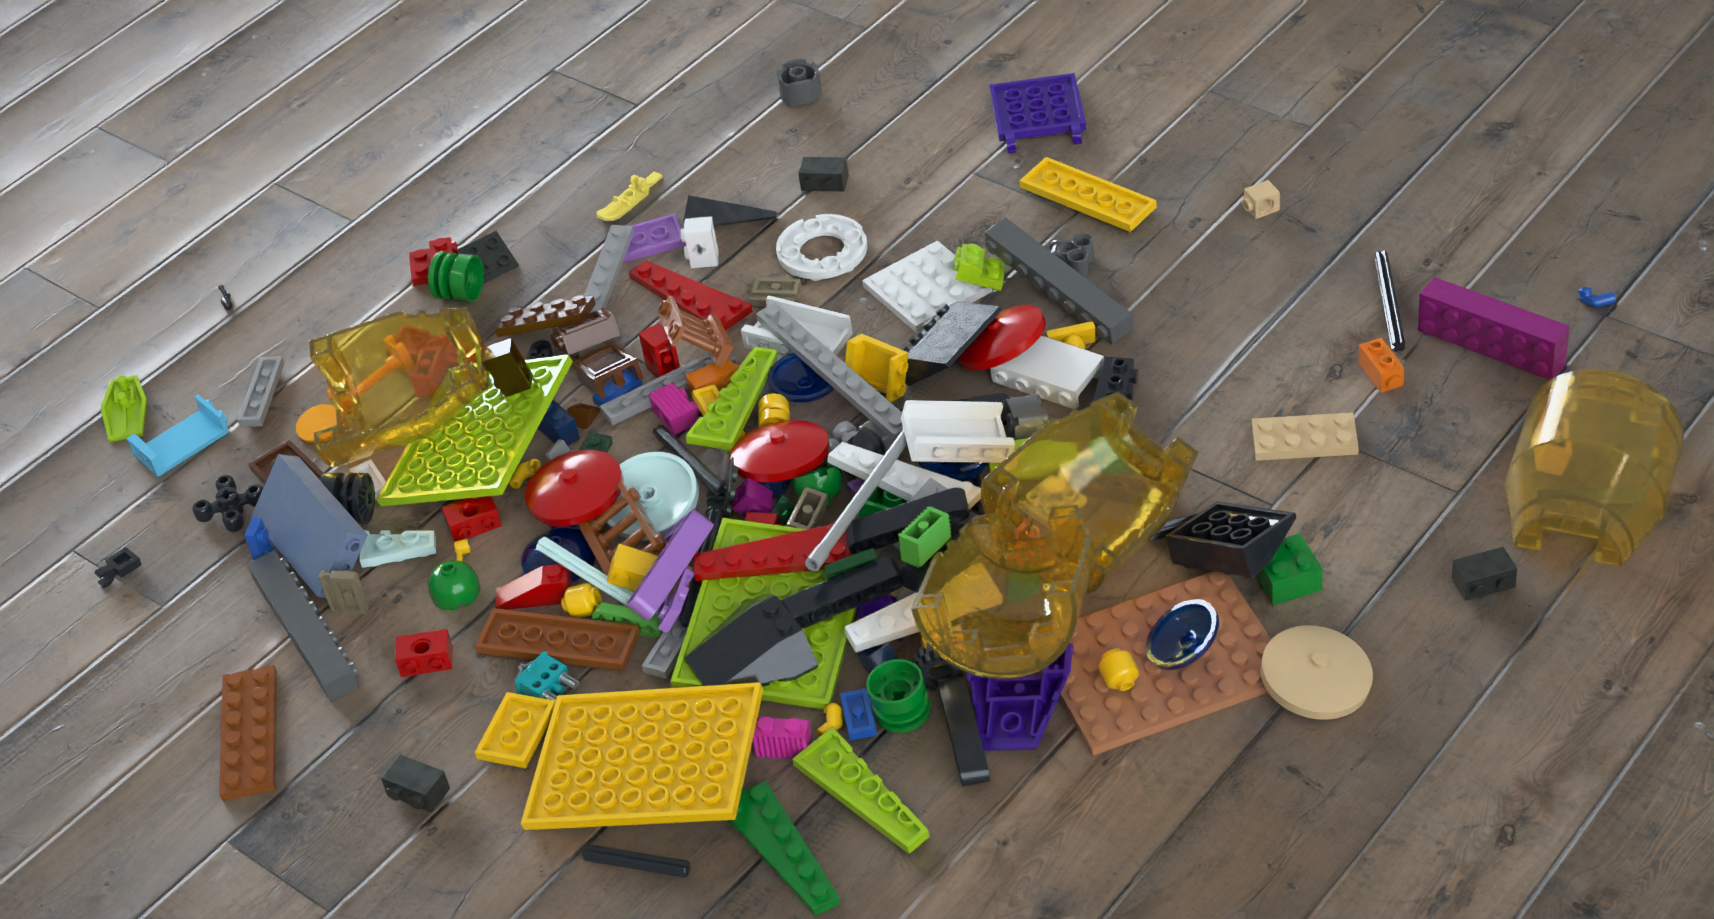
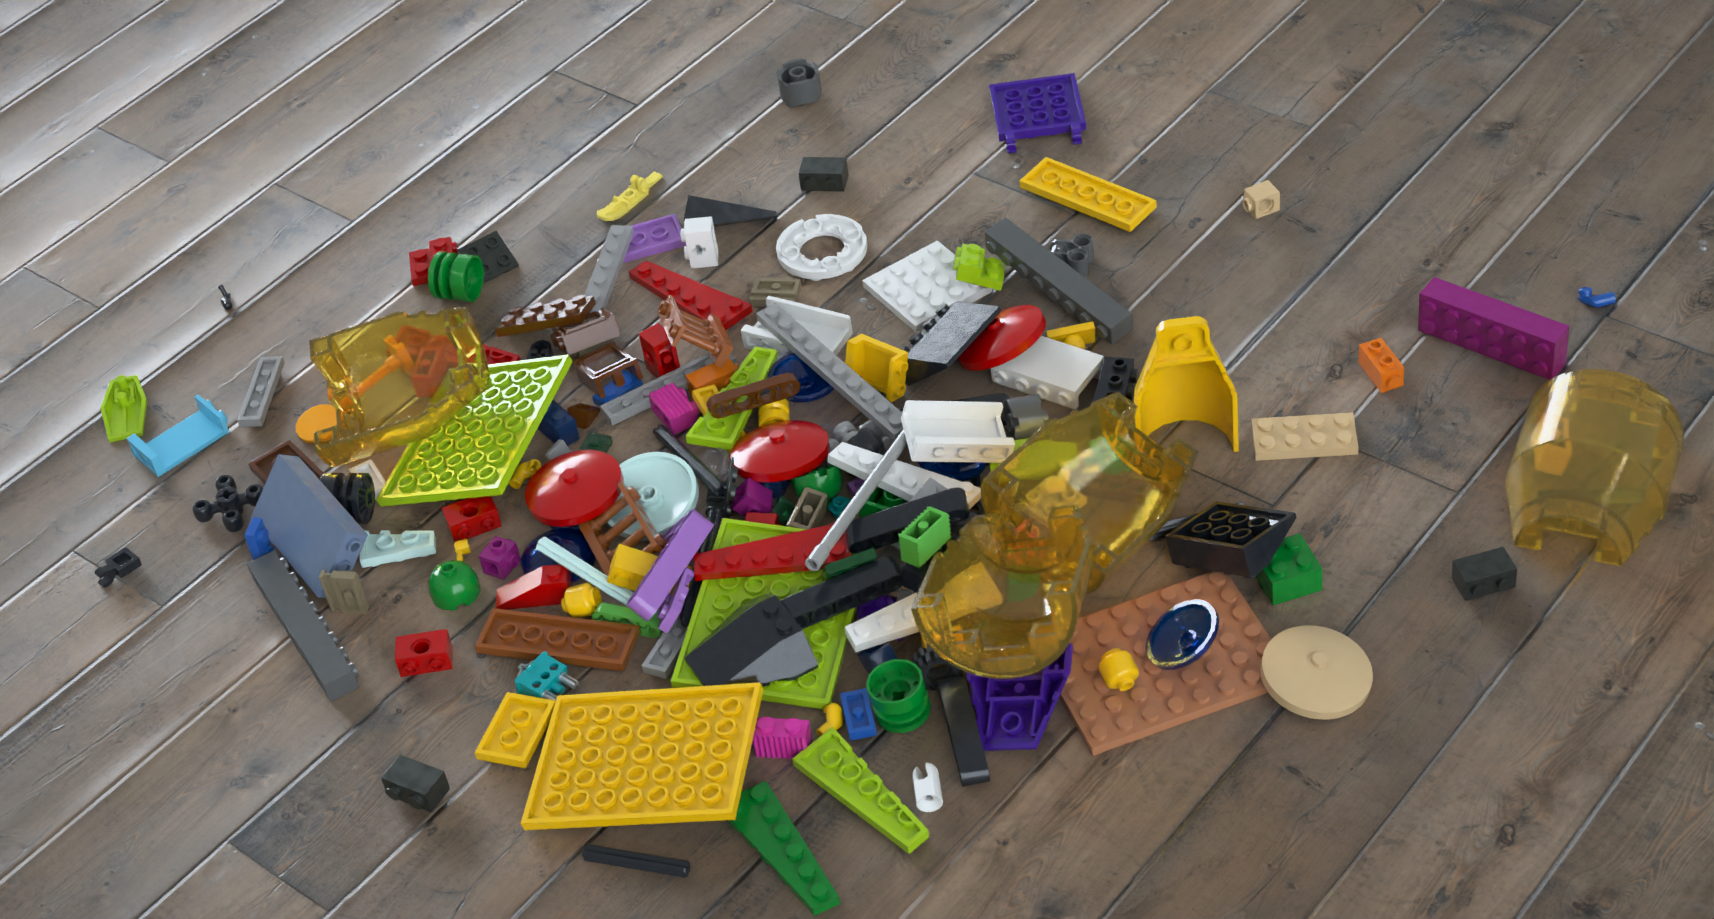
(248, 733): dark orange plate -> none
(499, 557): none -> magenta brick
(507, 368): dark brown brick -> none
(753, 395): none -> reddish brown beam
(838, 505): none -> teal plate
(927, 789): none -> white piece
(1185, 381): none -> yellow windscreen
(1389, 301): axle -> none

